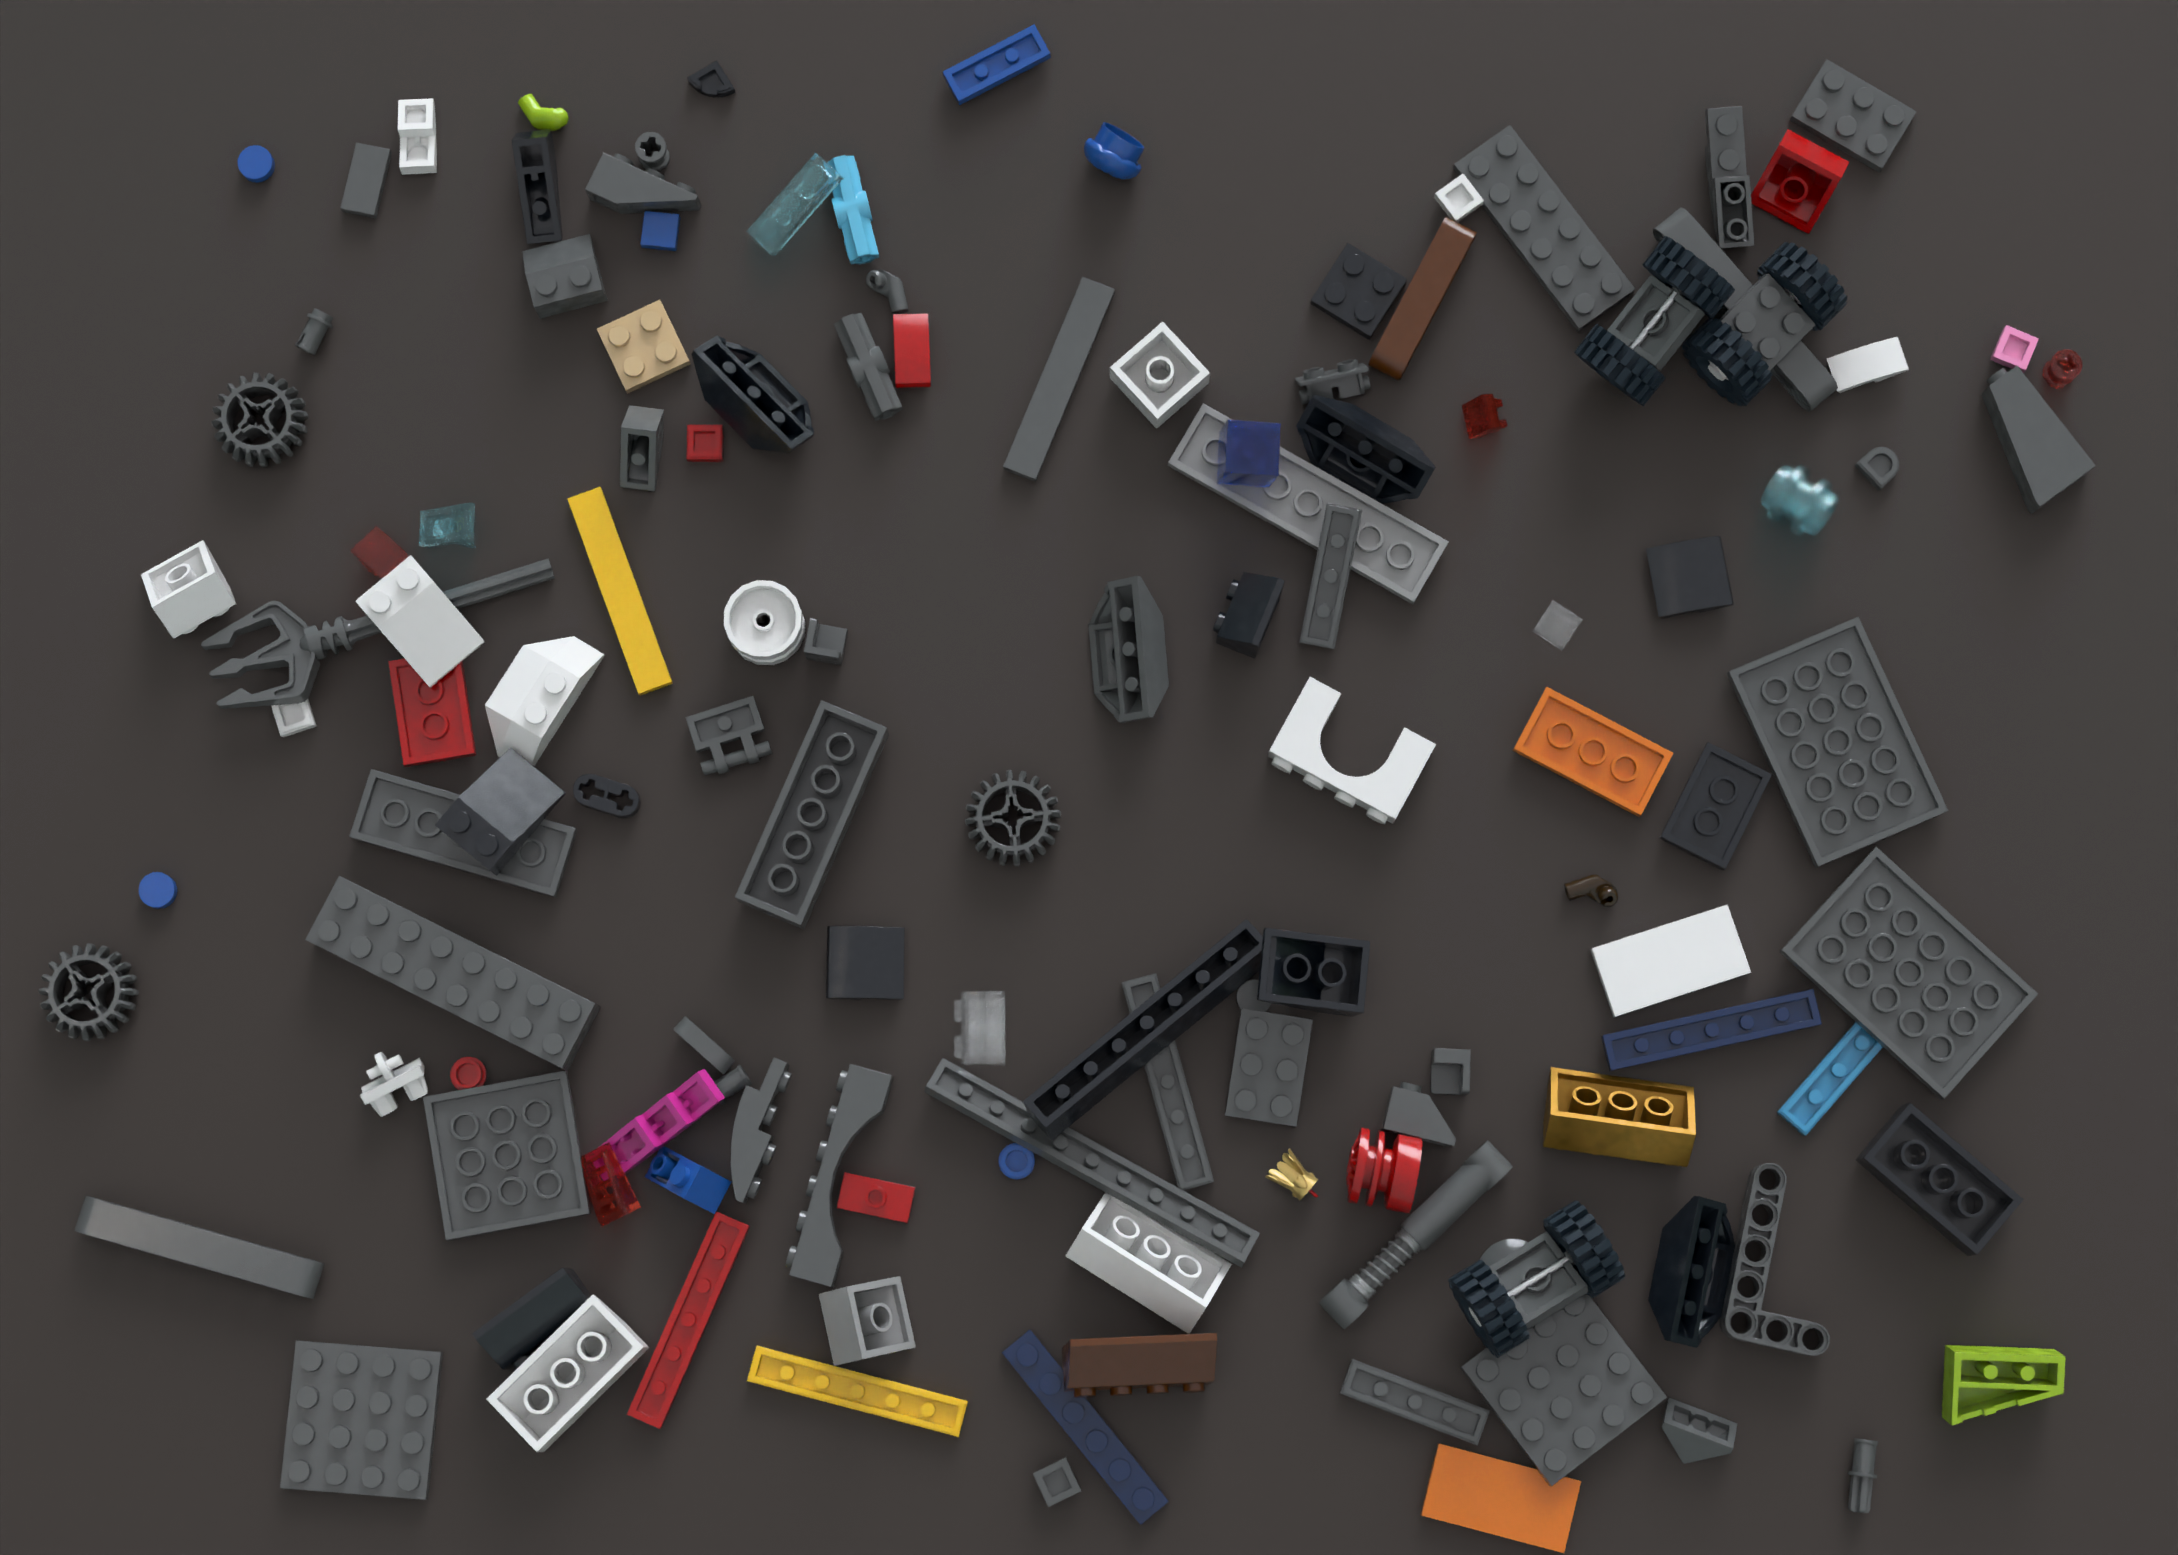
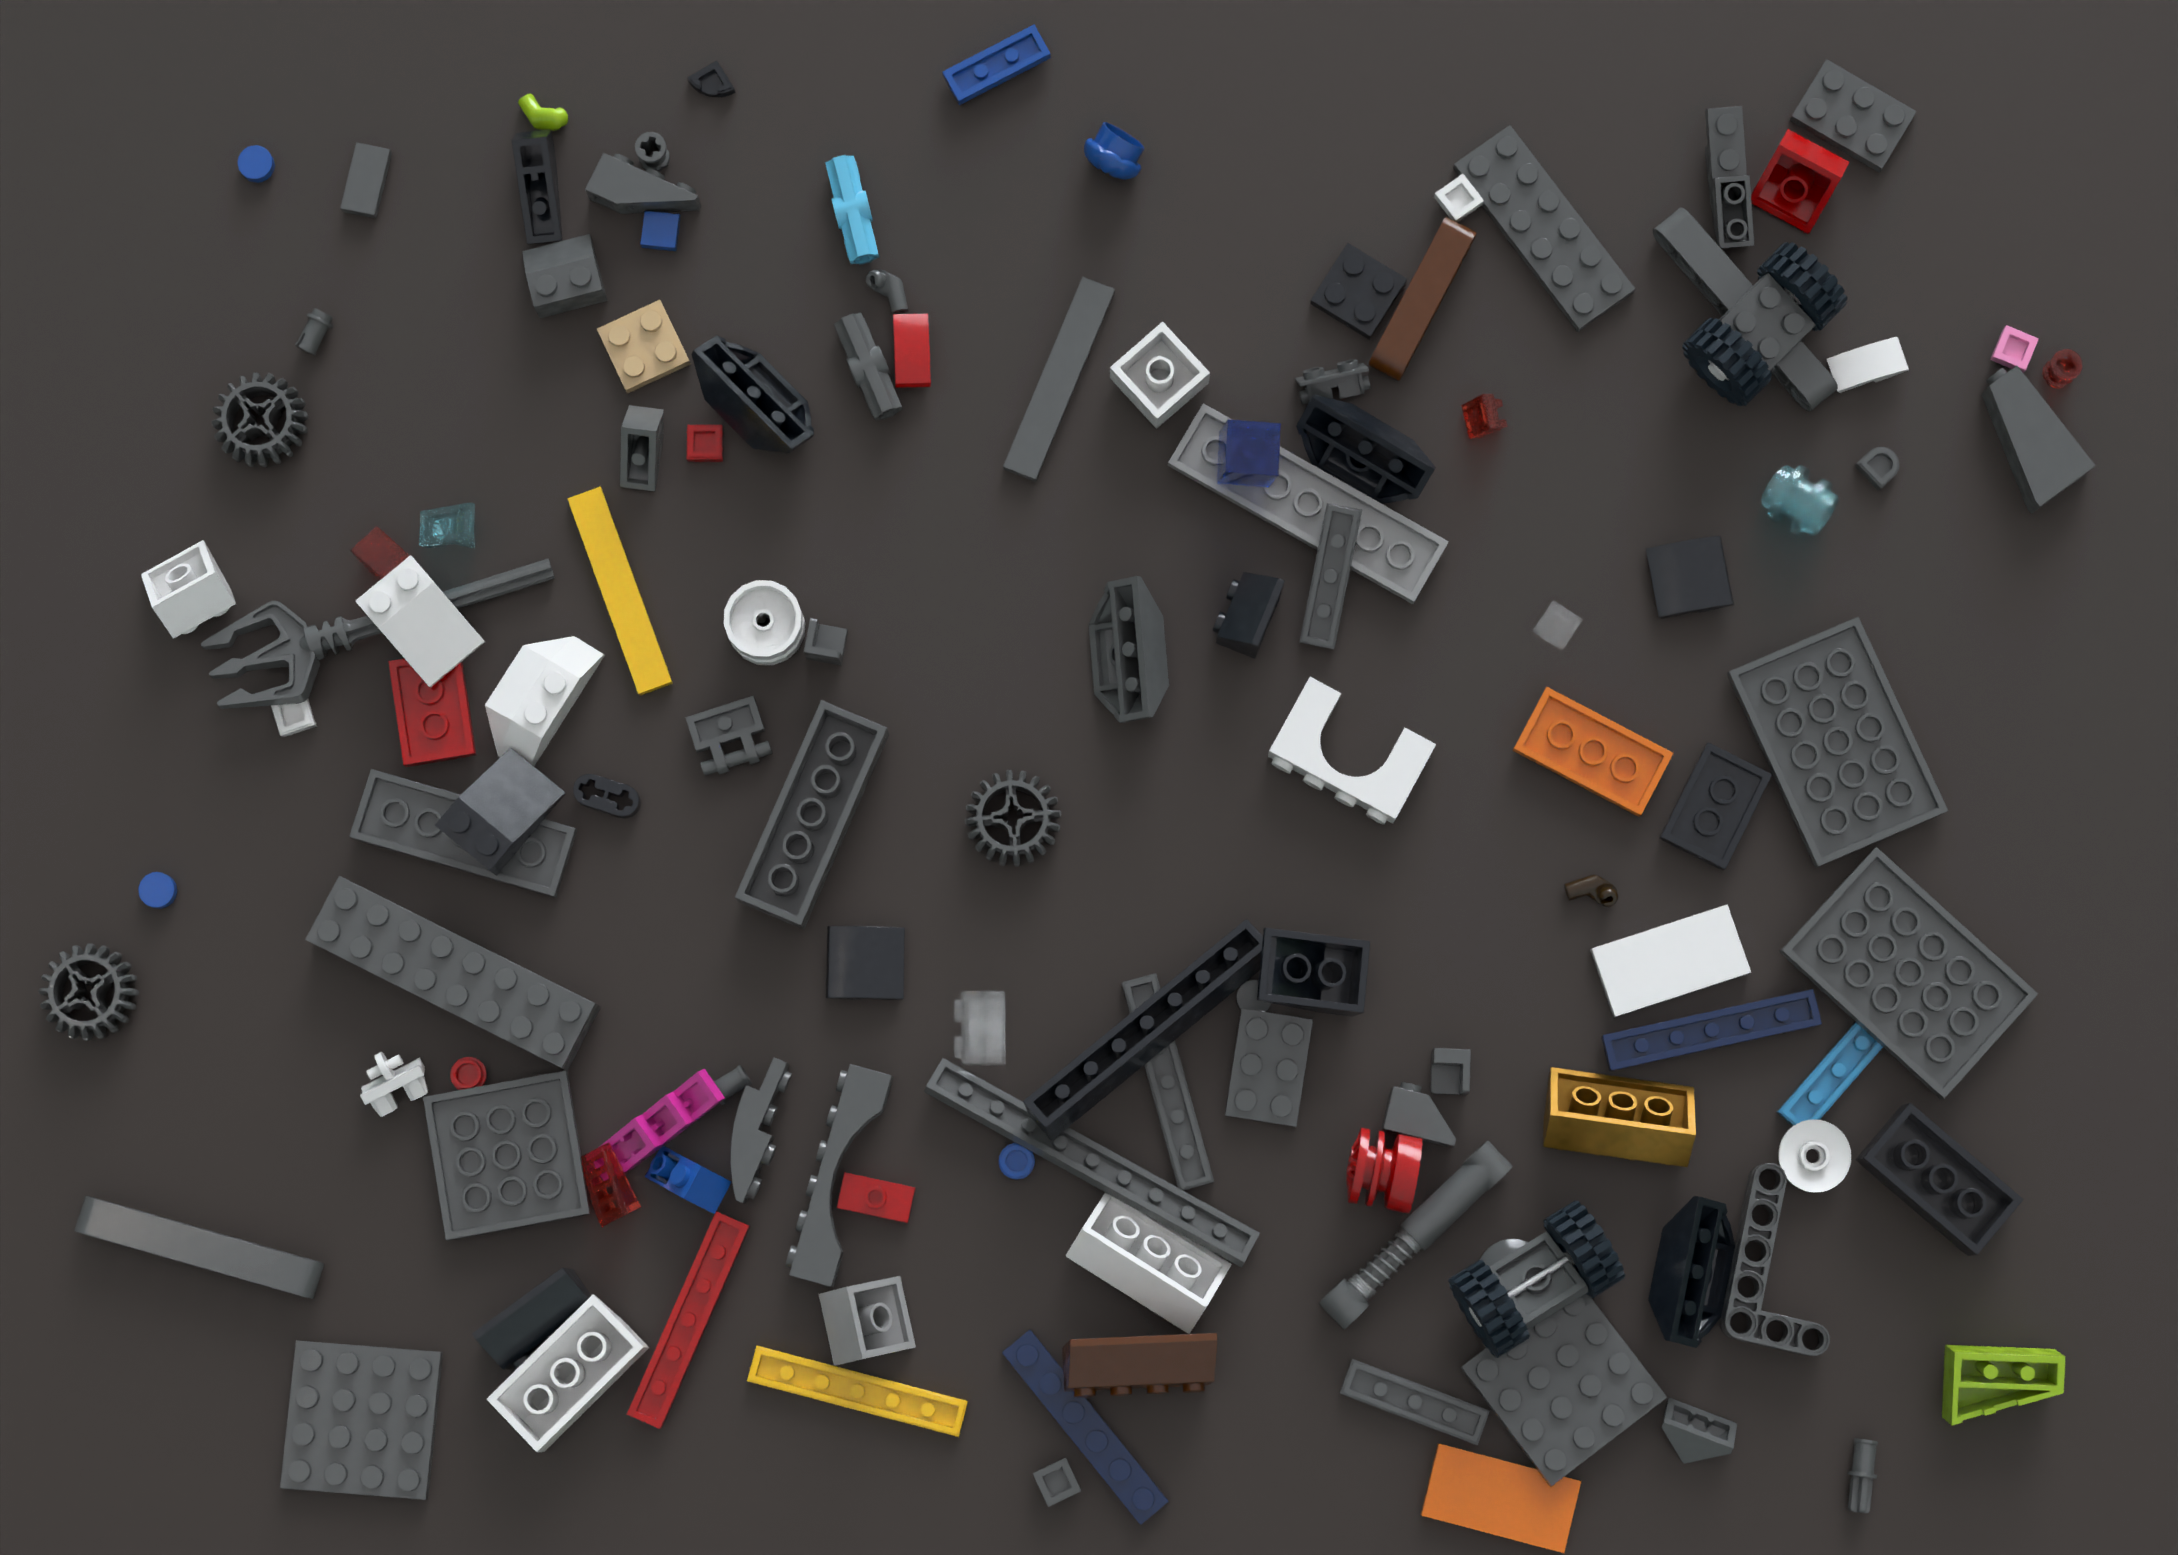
(417, 136): white slope -> none
(704, 1045): dark grey beam -> none
(795, 204): clear light blue plate -> none
(1293, 1176): pearl gold piece -> none
(1655, 321): plate -> none
(1832, 1152): none -> white dish

